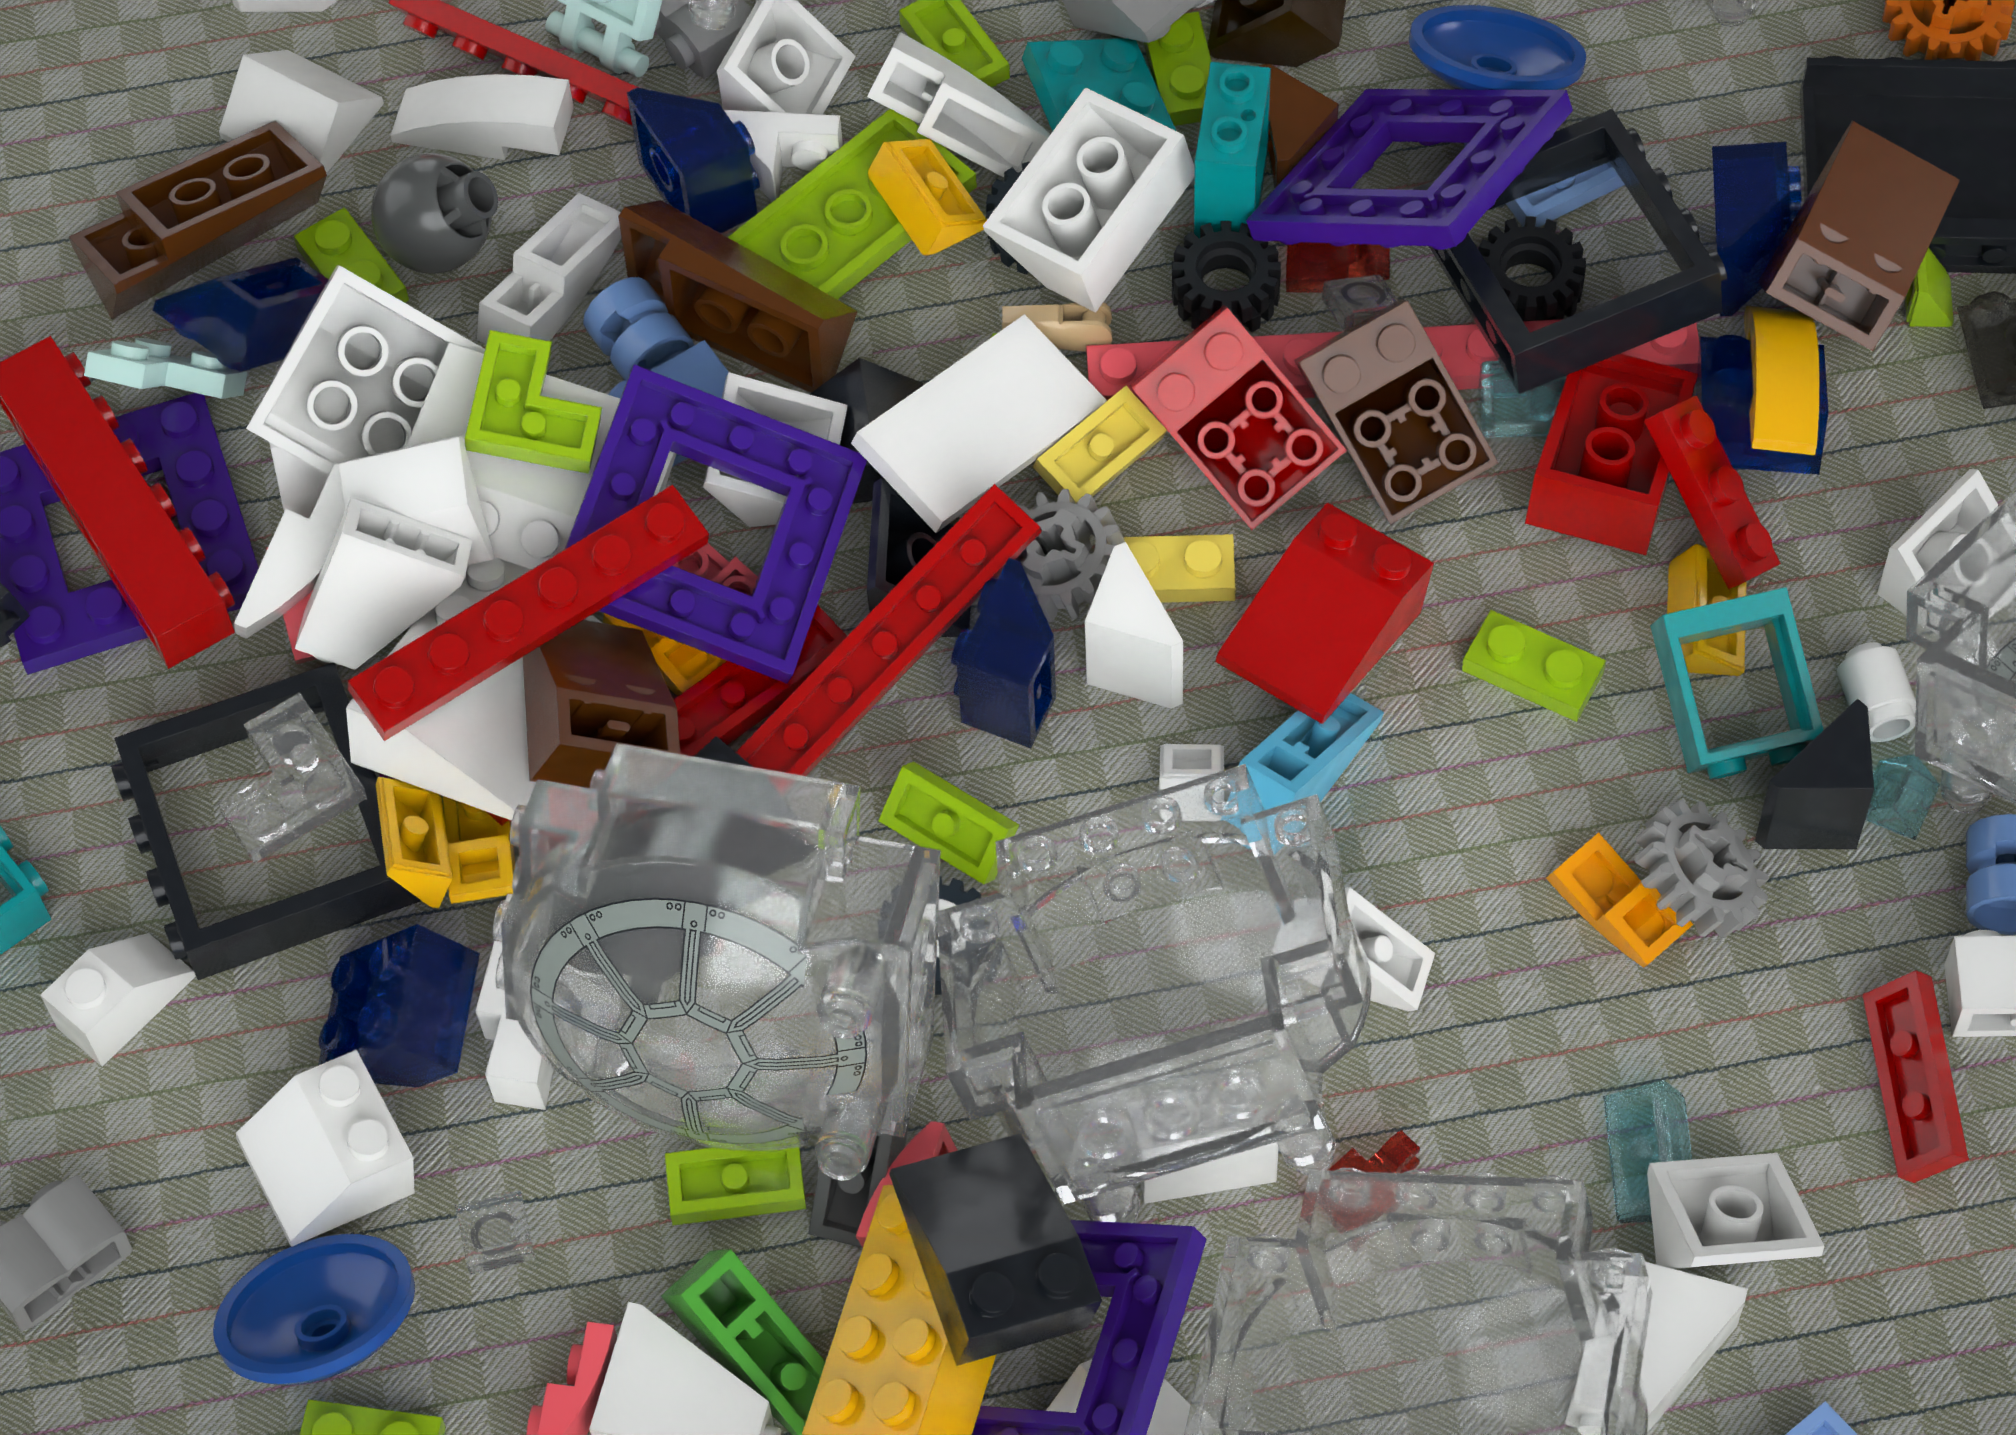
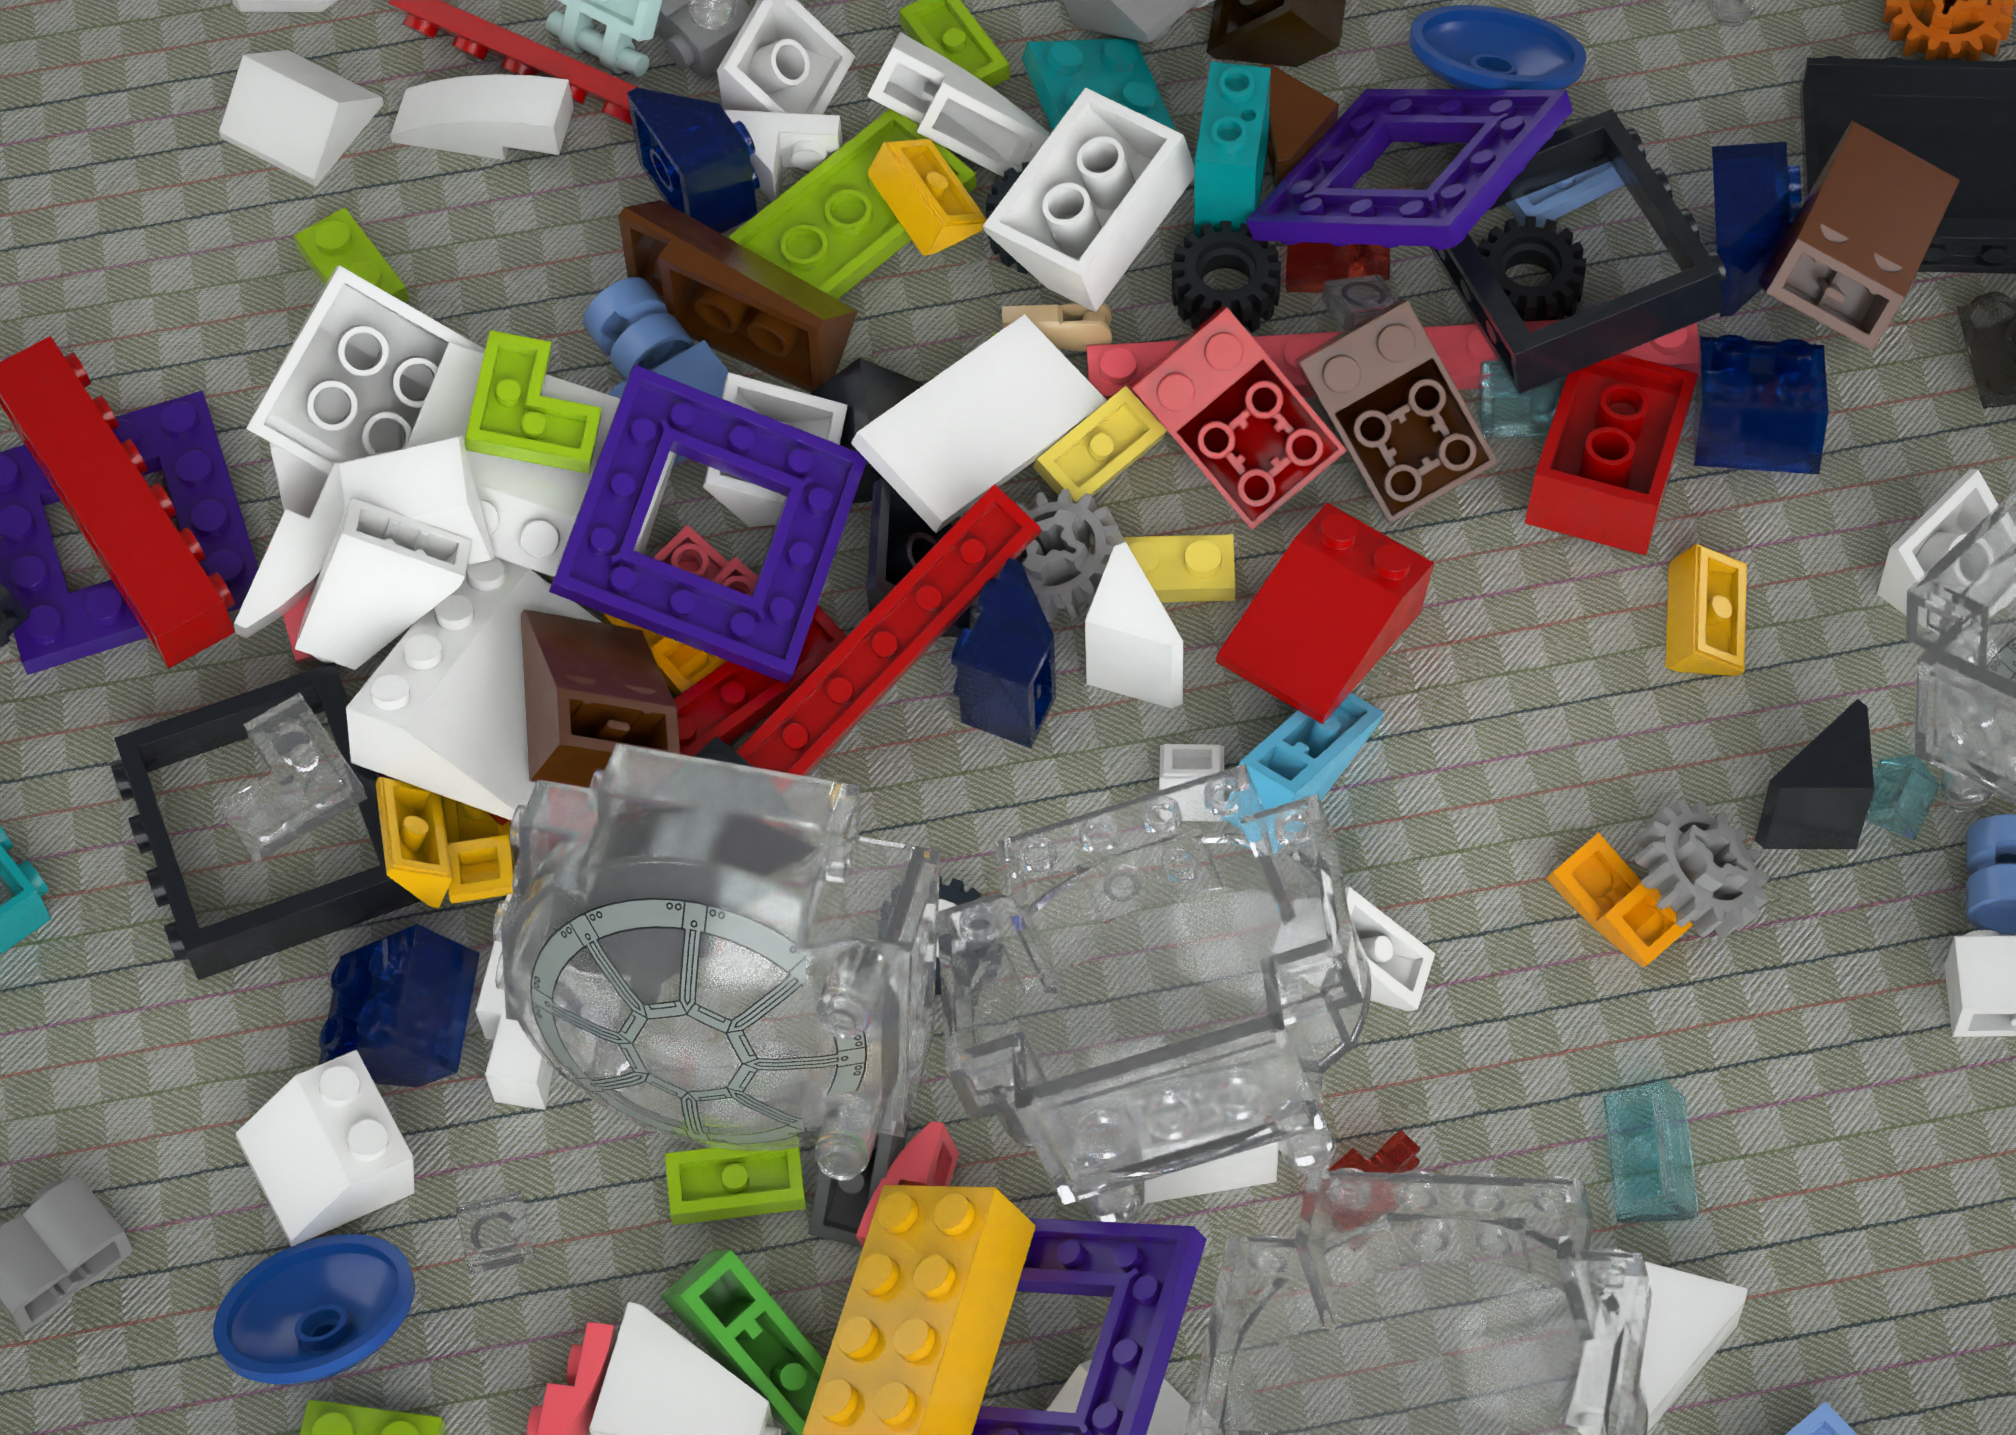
(114, 993): white slope -> none
(151, 365): light aqua plate -> none
(197, 214): reddish brown slope -> none
(246, 314): clear blue slope -> none
(433, 212): dark grey brick -> none
(527, 612): red plate -> none
(552, 272): white slope -> none
(946, 820): lime plate -> none
(995, 1248): black slope -> none
(1181, 68): lime plate -> none
(1533, 665): lime plate -> none
(1712, 492): red plate -> none
(1728, 1212): white slope -> none
(1764, 609): teal window -> none
(1784, 380): yellow slope -> none
(1880, 682): white brick -> none
(1915, 1077): red plate -> none
(1930, 295): lime slope -> none

